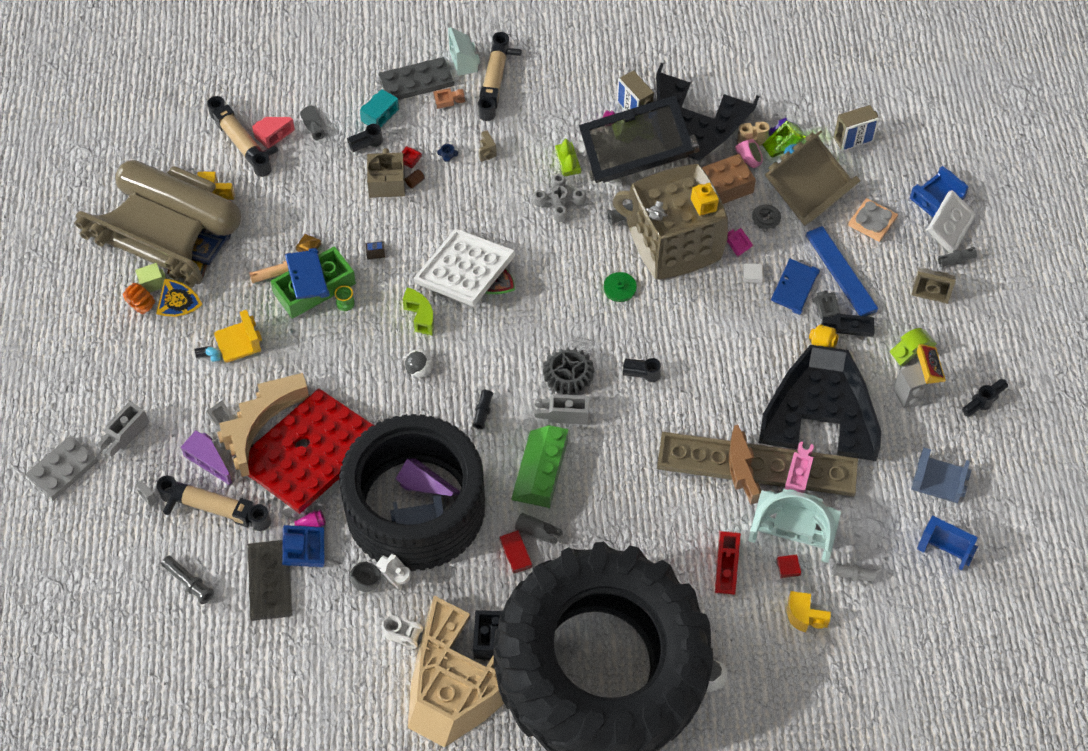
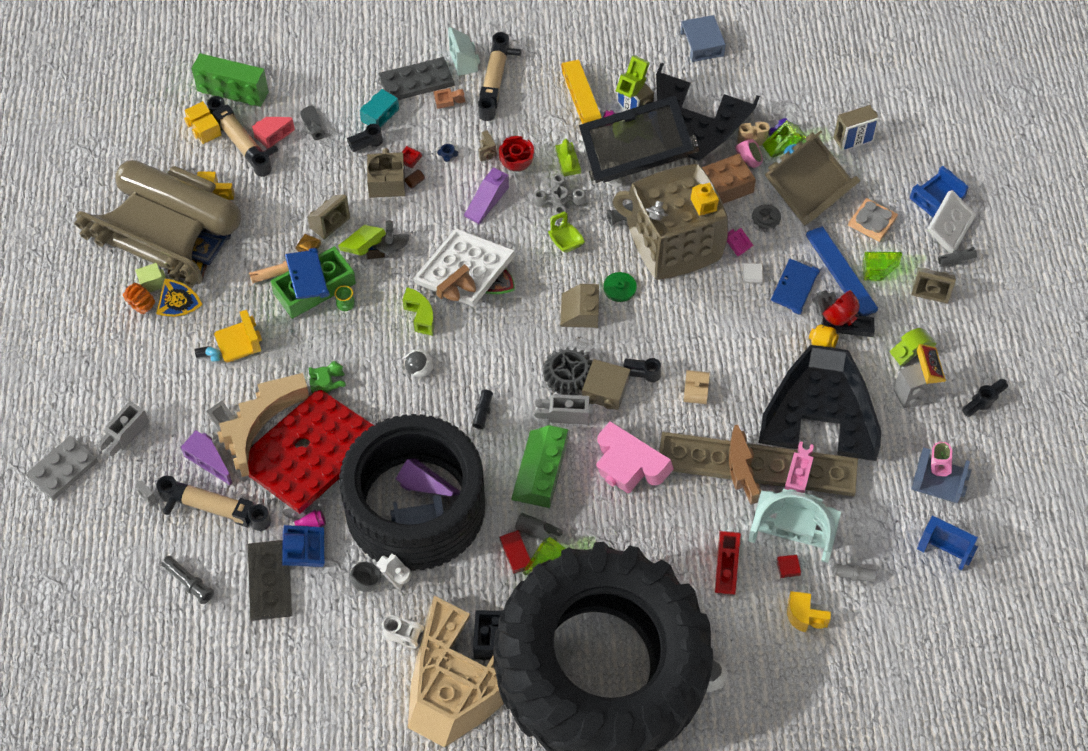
(203, 125): none -> yellow piece
(230, 79): none -> bright green brick
(322, 377): none -> bright green animal
(329, 216): none -> dark tan slope
(362, 240): none -> lime tile
(390, 242): none -> dark grey shield
(460, 278): none -> medium nougat tile
(487, 195): none -> medium lavender slope
(516, 153): none -> red cylinder
(547, 550): none -> clear neon green slope
(565, 236): none -> lime piece
(580, 91): none -> yellow beam
(580, 306): none -> dark tan slope
(606, 384): none -> dark tan piece
(629, 460): none -> bright pink brick
(634, 79): none -> lime brick
(696, 387): none -> tan piece
(703, 38): none -> sand blue panel
(843, 310): none -> red cylinder
(879, 264): none -> clear neon green slope
(941, 459): none -> bright pink rock

